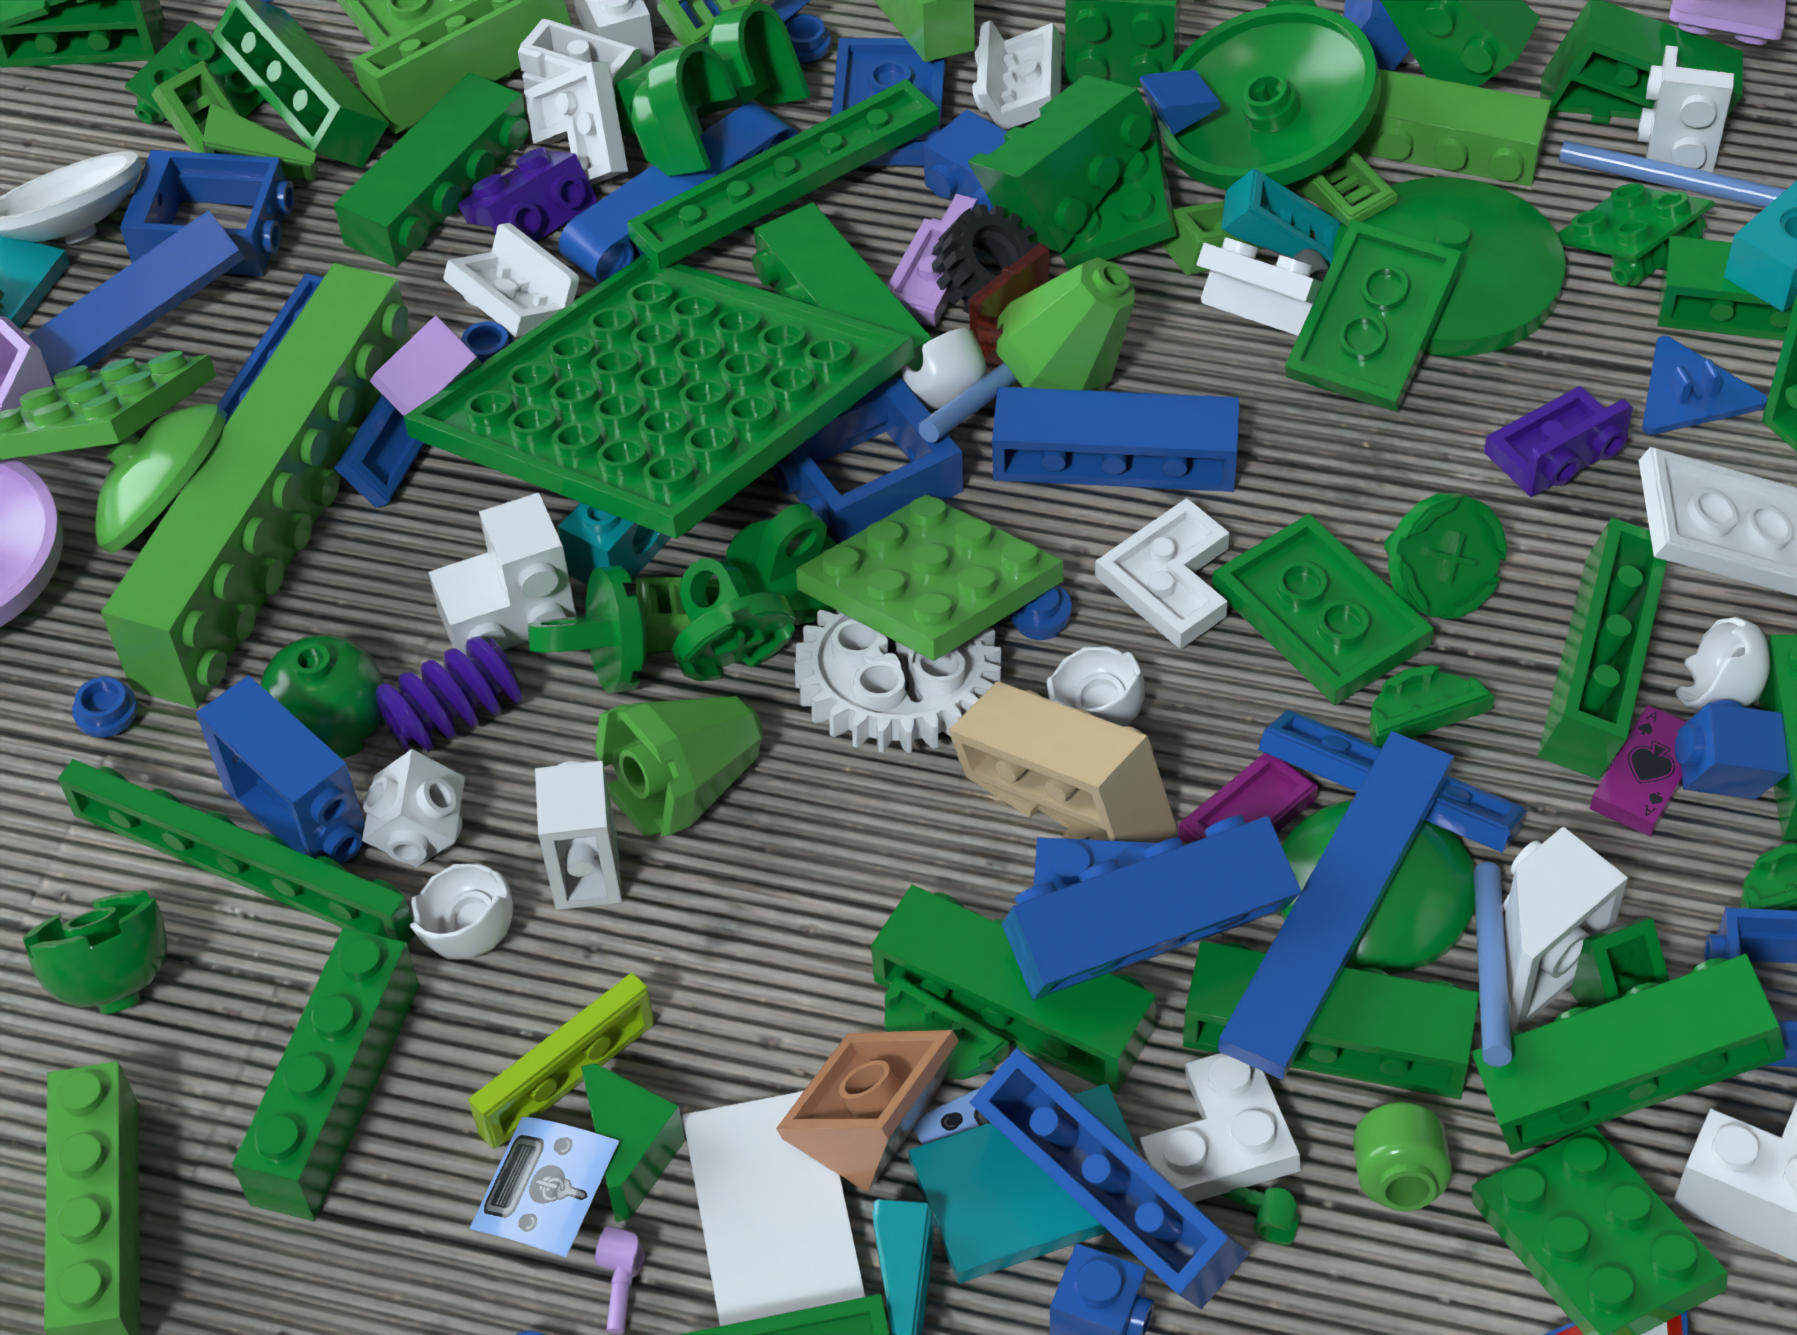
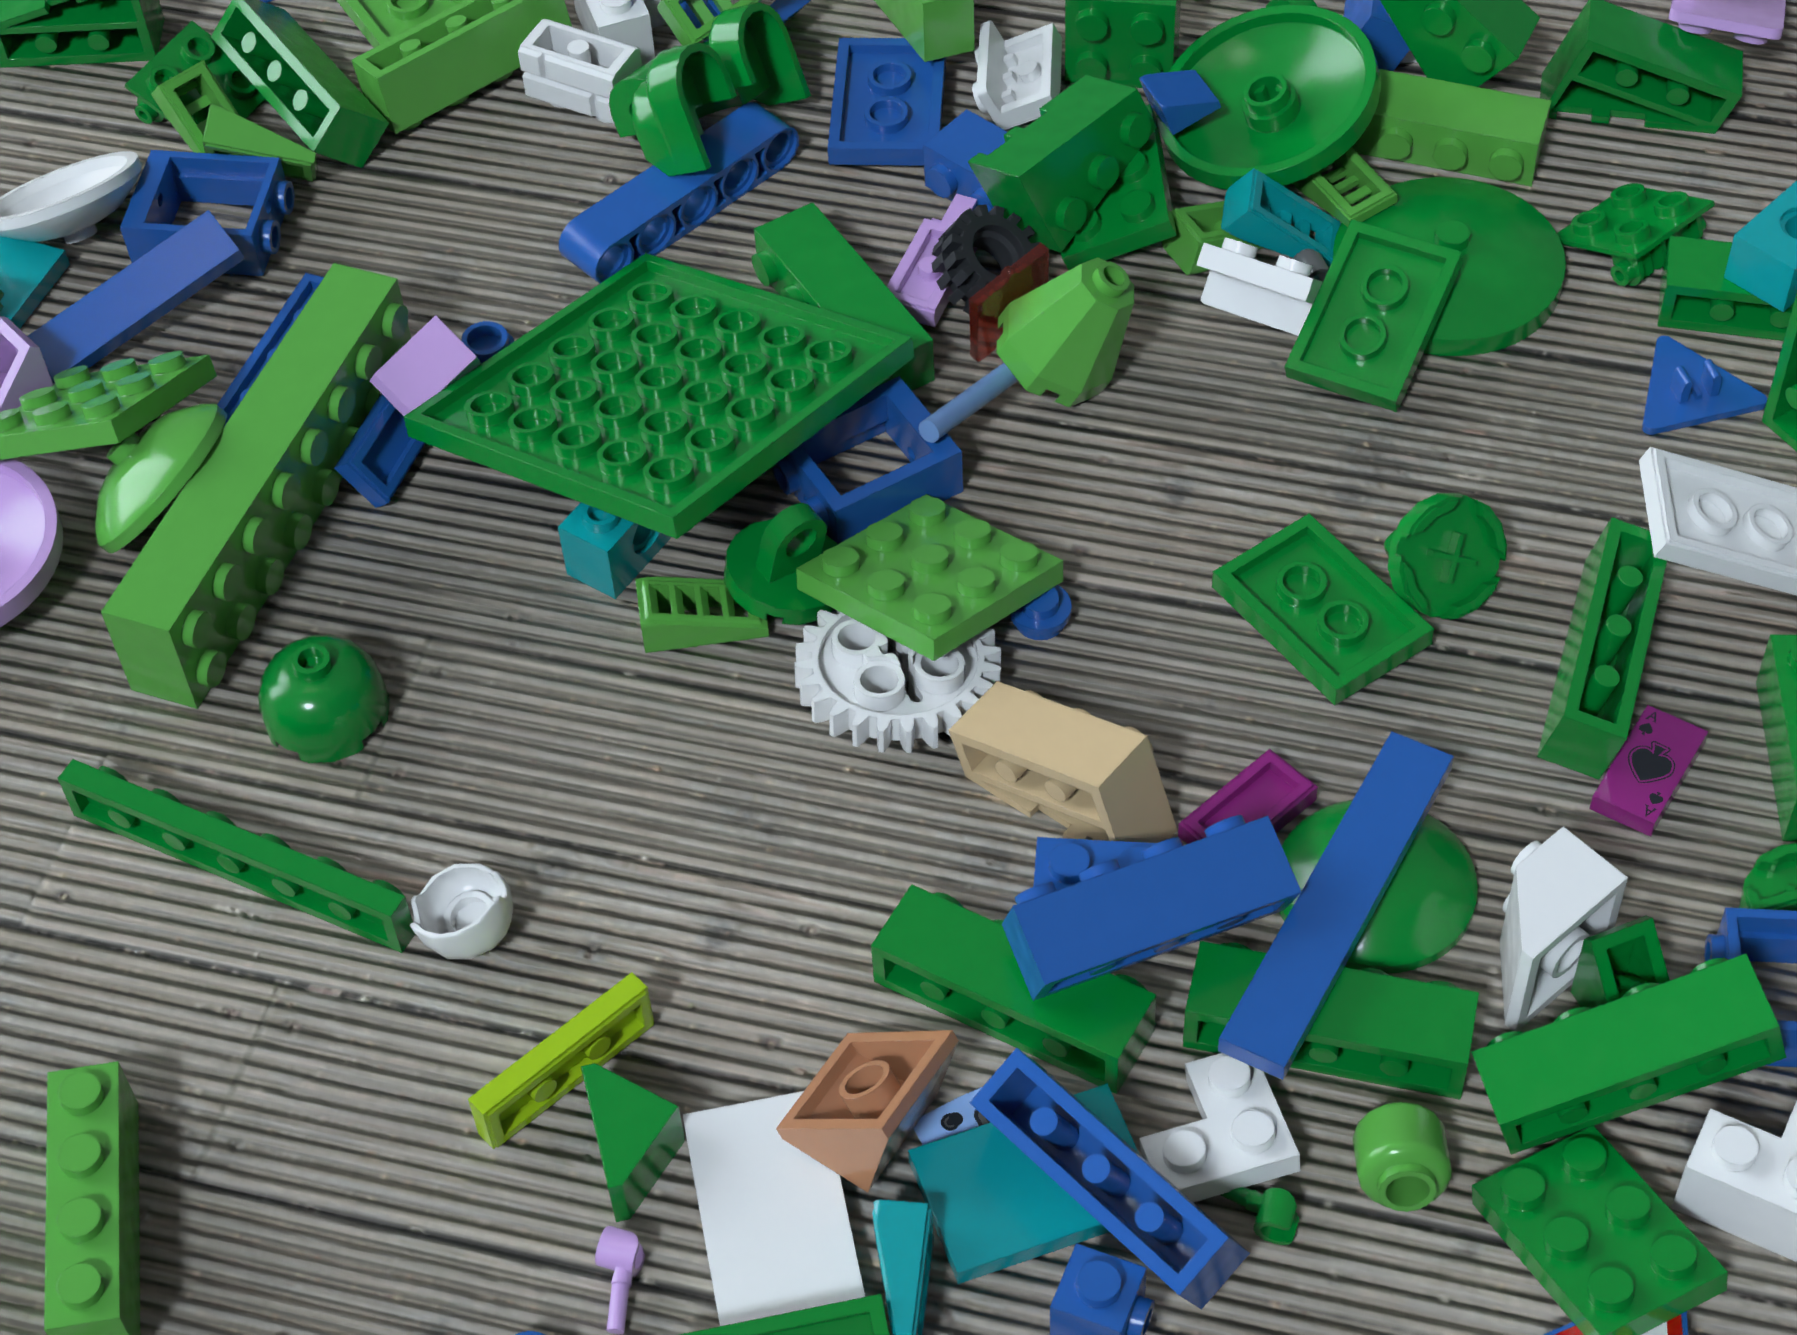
(101, 953): green cylinder -> none
(104, 707): blue plate -> none
(282, 773): blue window -> none
(326, 1075): green brick -> none
(413, 809): white brick -> none
(431, 169): green brick -> none
(448, 693): dark purple piece -> none
(511, 584): white brick -> none
(514, 282): white bracket -> none
(534, 197): dark purple bracket -> none
(544, 1185): light blue sticker -> none
(578, 834): white brick -> none
(585, 111): white plate -> none
(610, 631): green tile -> none
(675, 757): bright green cone -> none
(732, 628): green tile -> none
(782, 173): green plate -> none
(808, 37): blue plate -> none
(917, 1010): green plate -> none
(948, 368): white hair -> none
(1101, 683): white hair -> none
(1115, 439): blue brick -> none
(1157, 573): white plate -> none
(1348, 760): blue tile -> none
(1424, 701): green plate -> none
(1492, 965): medium blue bar -> none
(1559, 440): dark purple bracket -> none
(1668, 174): medium blue bar -> none
(1686, 113): white bracket -> none
(1728, 665): white hair -> none
(1732, 750): blue brick -> none

